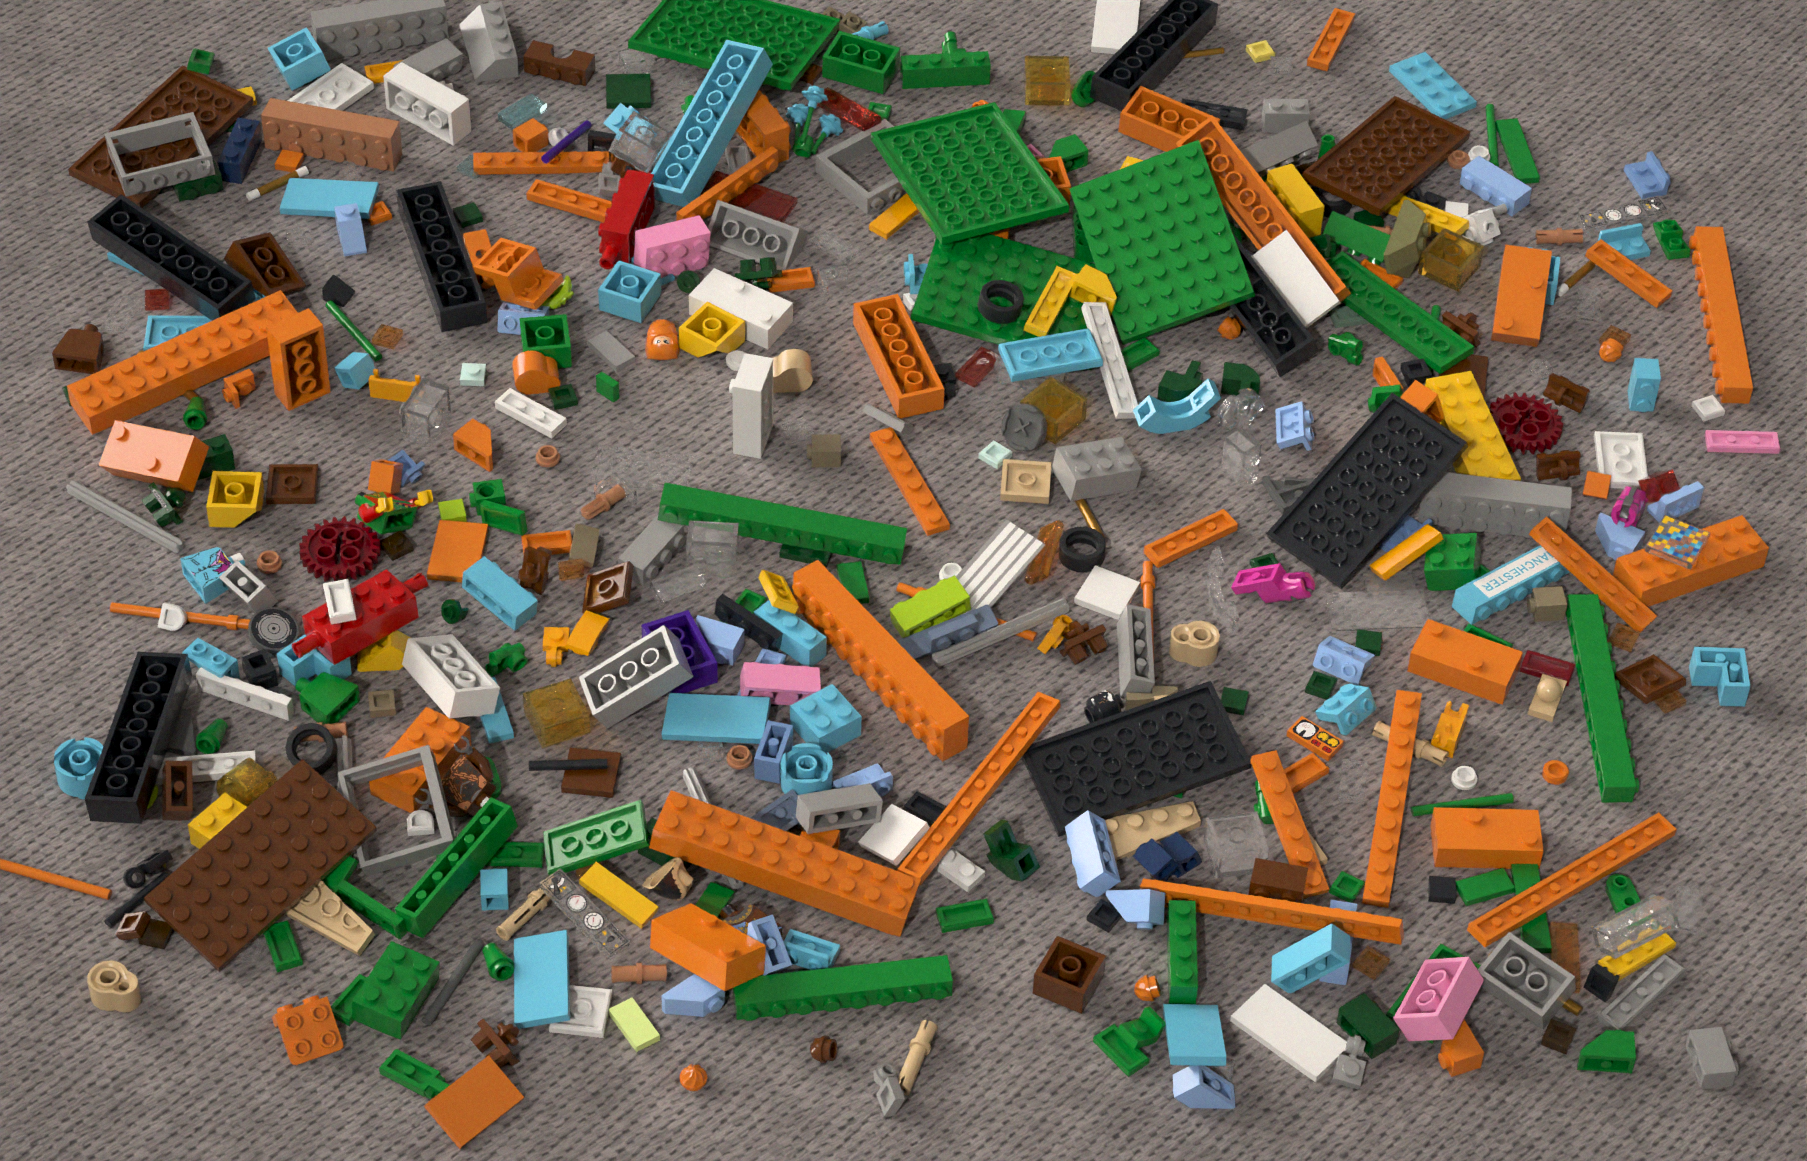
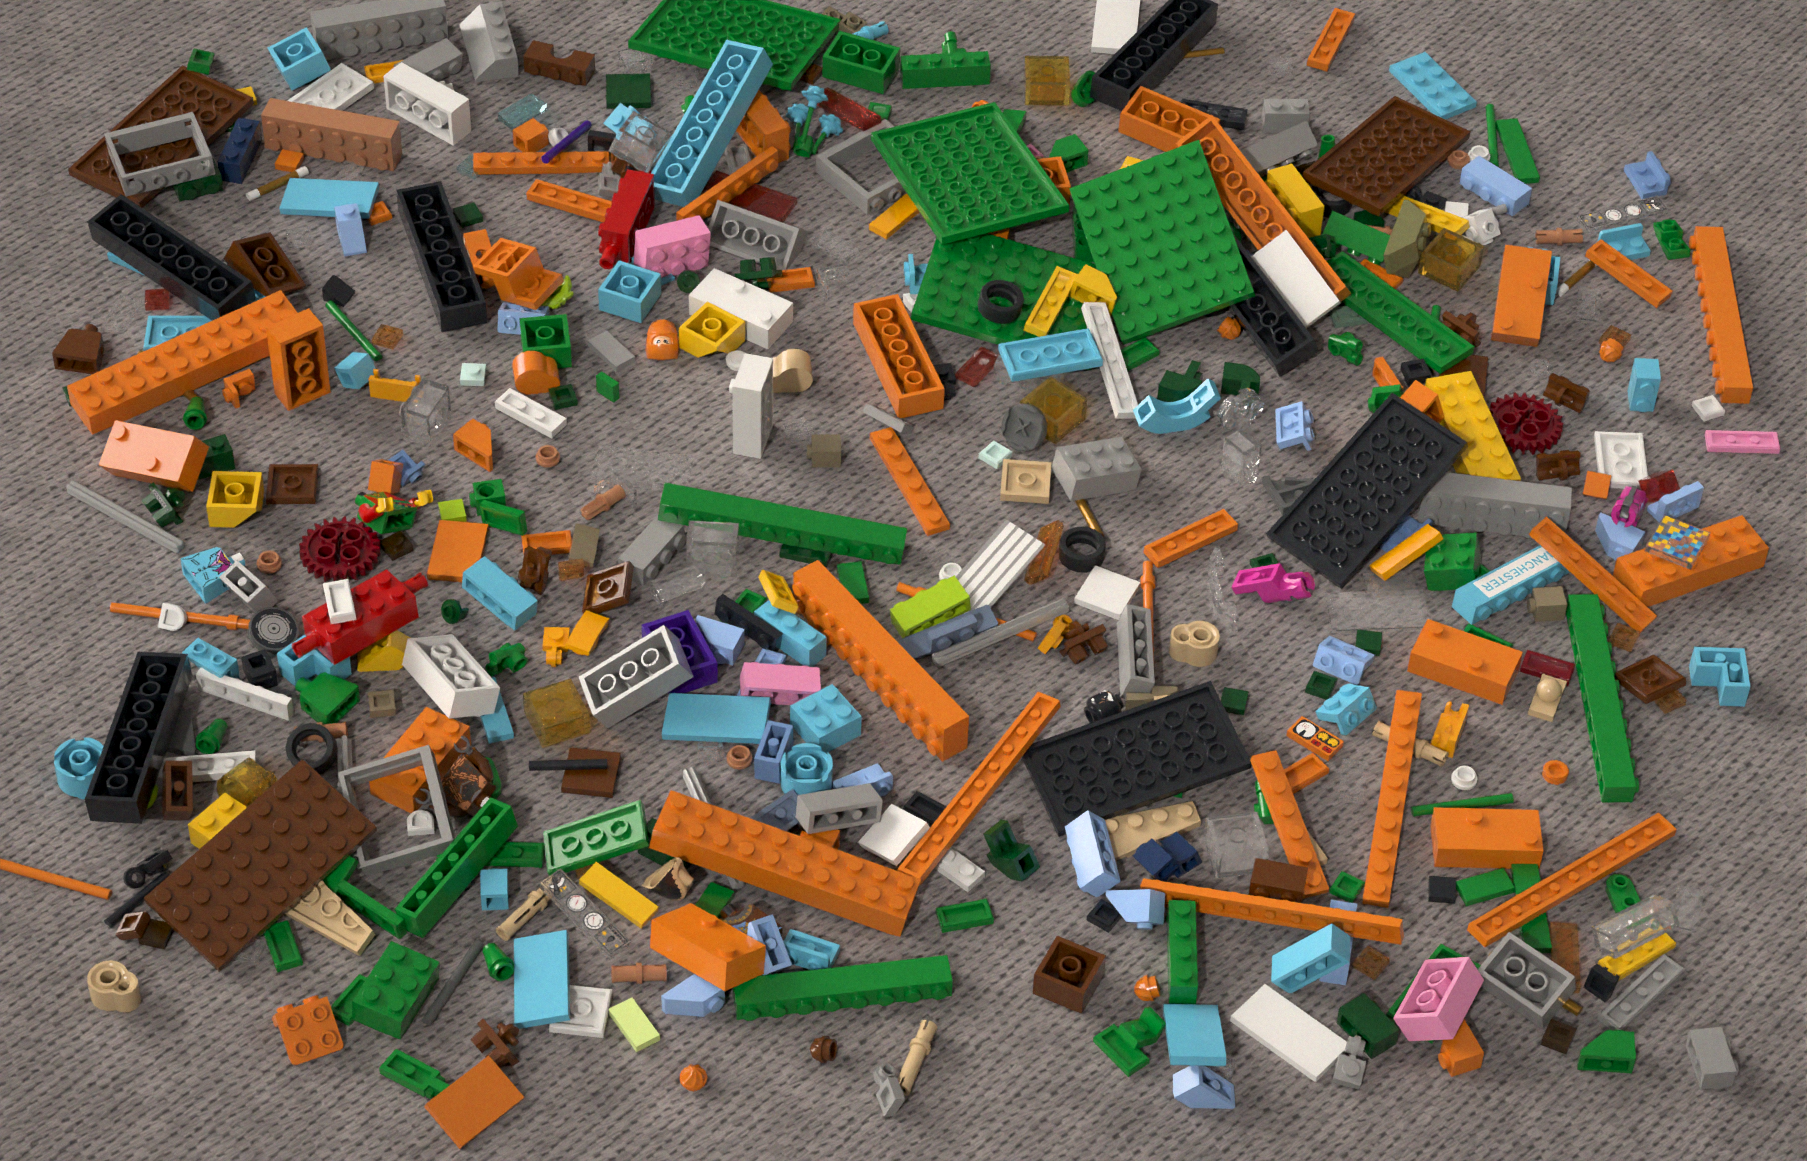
(1260, 51): light yellow tile -> none

